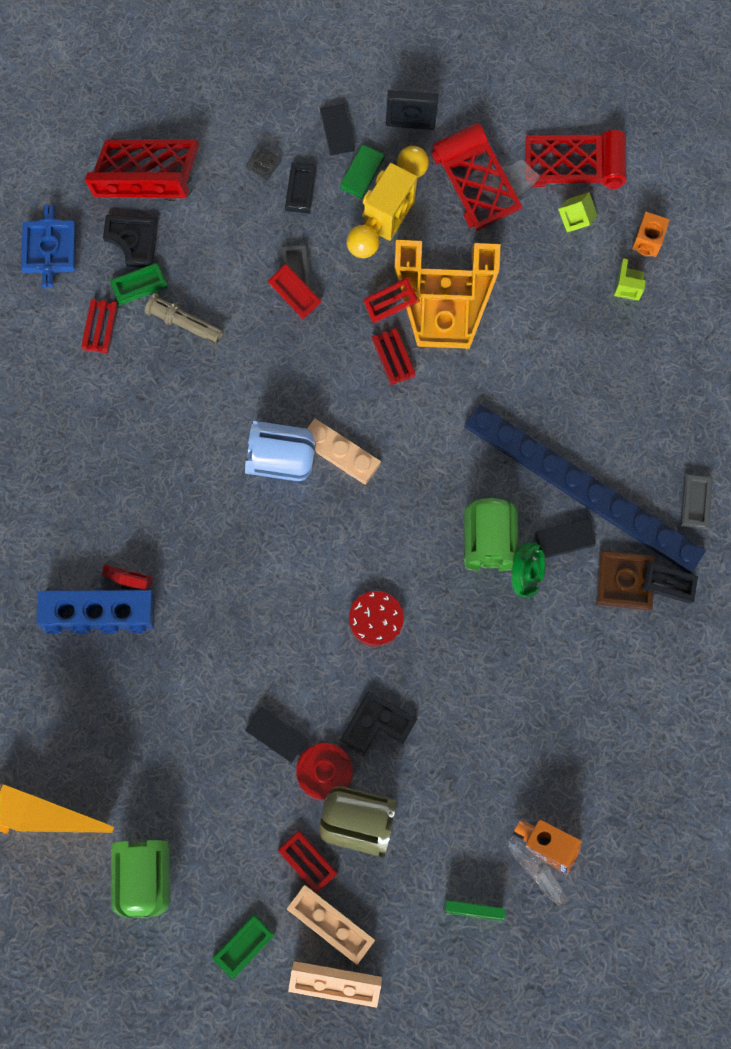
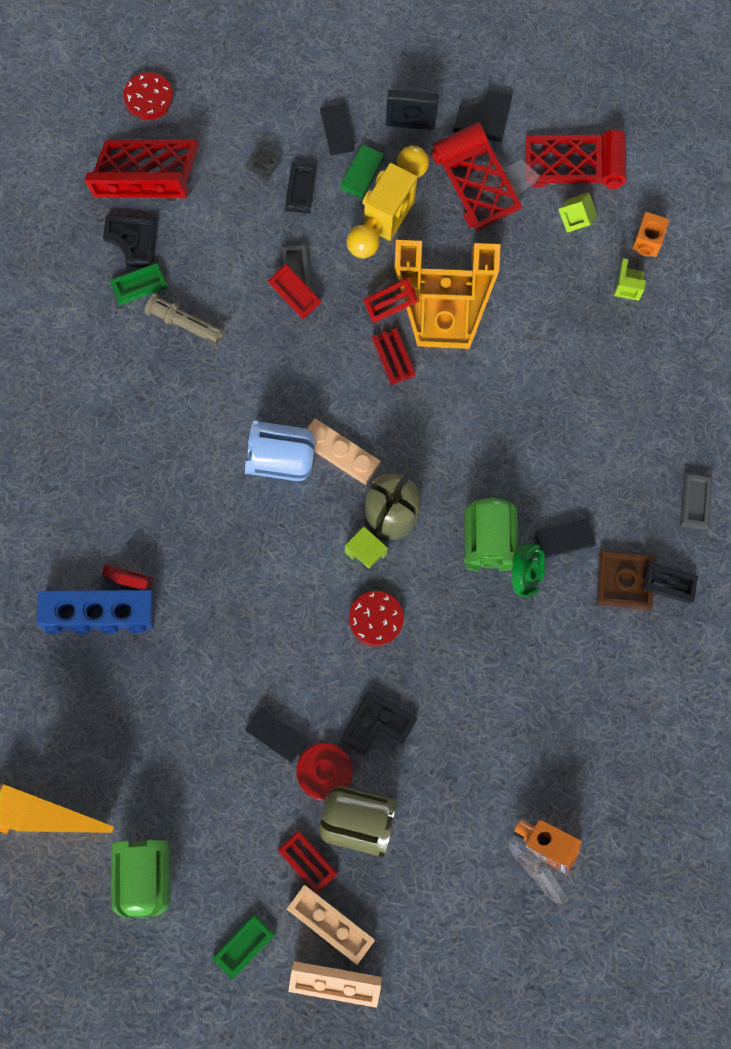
(48, 246): blue plate -> none
(103, 306): red tile -> none
(148, 96): none -> red tile
(365, 548): none -> lime panel
(403, 505): none -> olive cylinder
(474, 910): green tile -> none
(490, 113): none -> black tile
(585, 489): dark blue plate -> none

